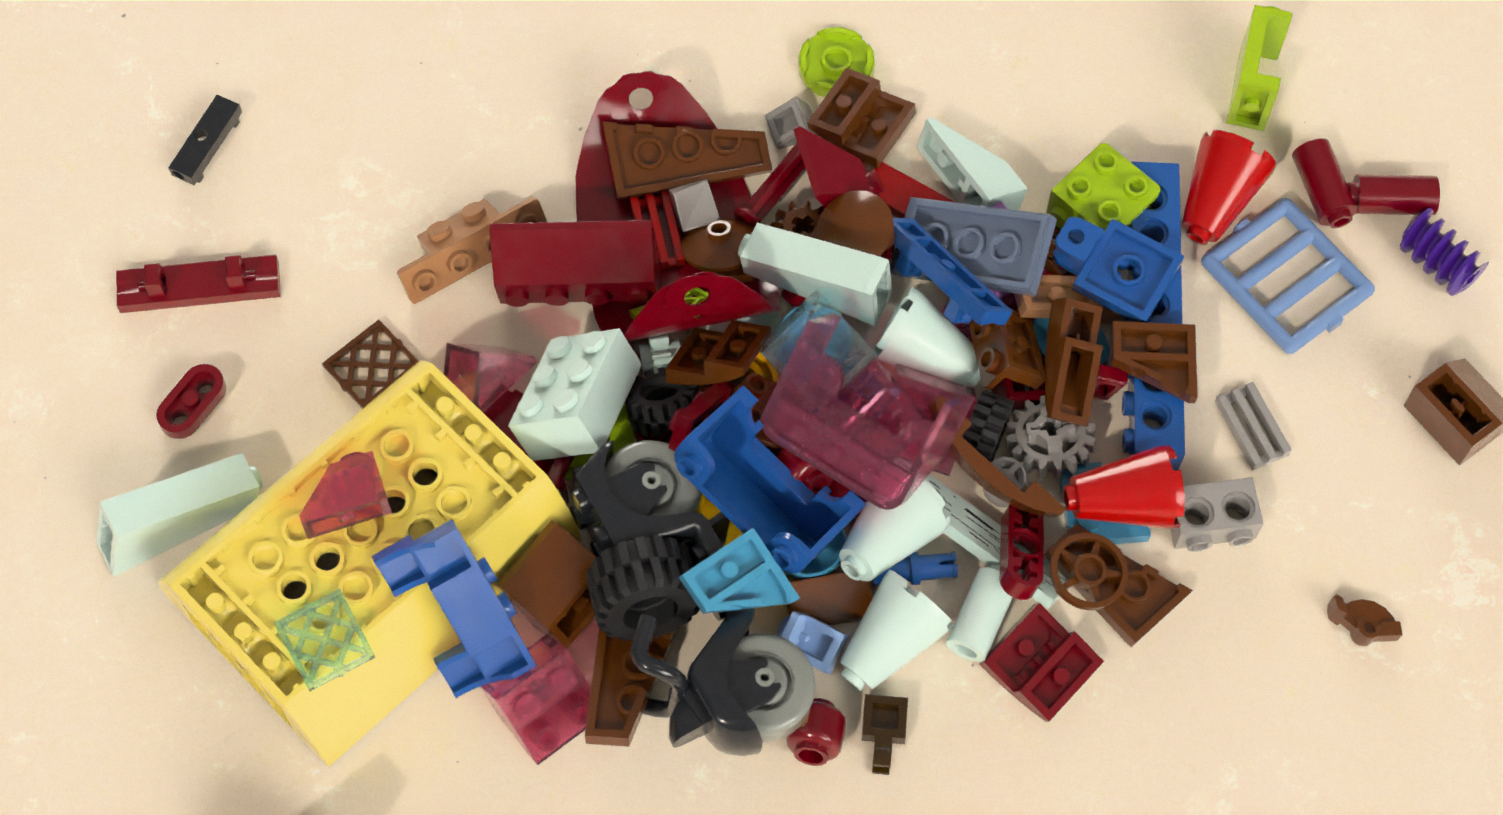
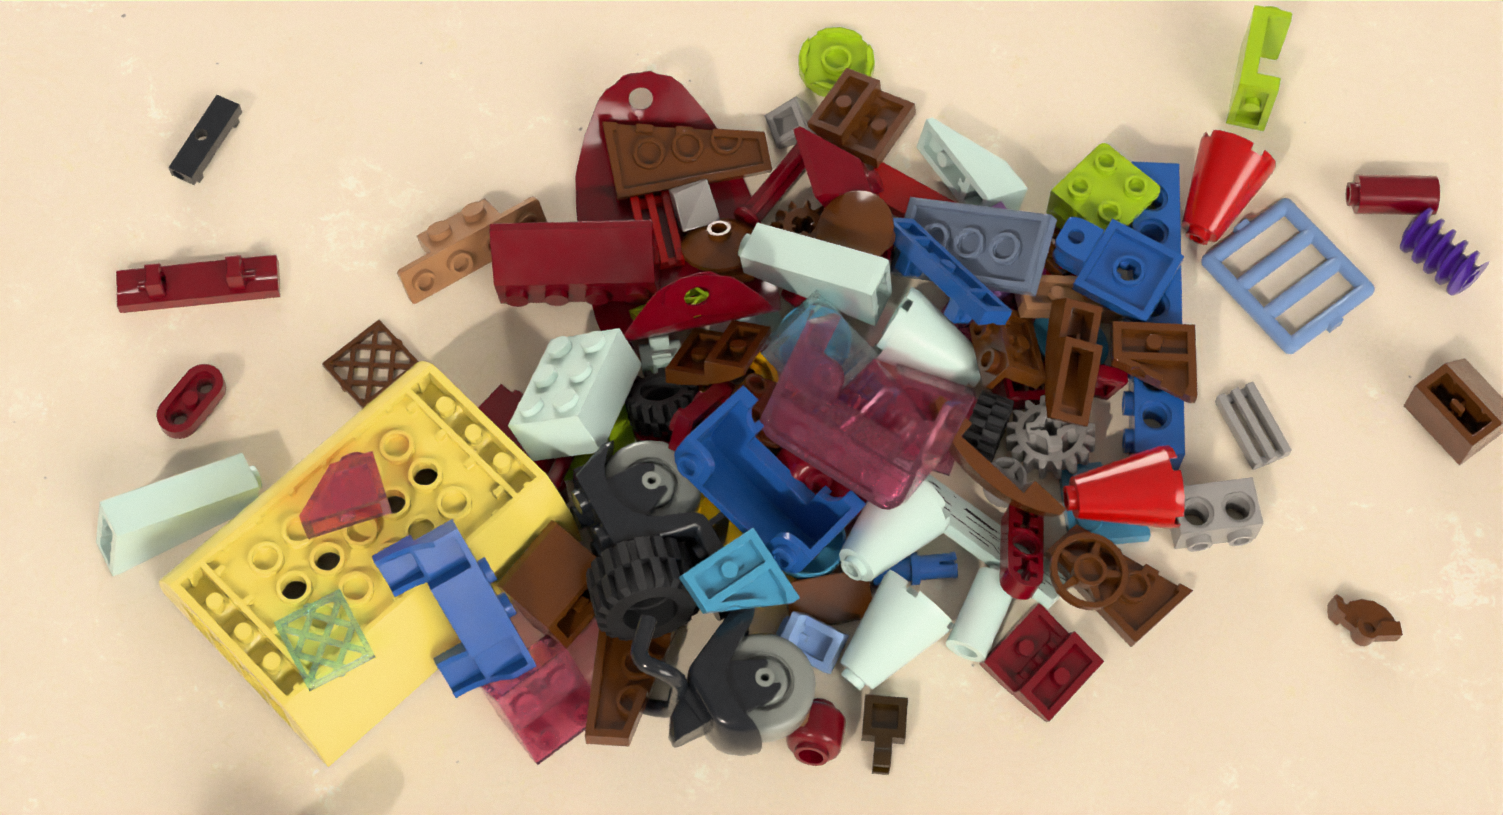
(484, 371): clear pink slope -> none
(1325, 183): dark red brick -> none

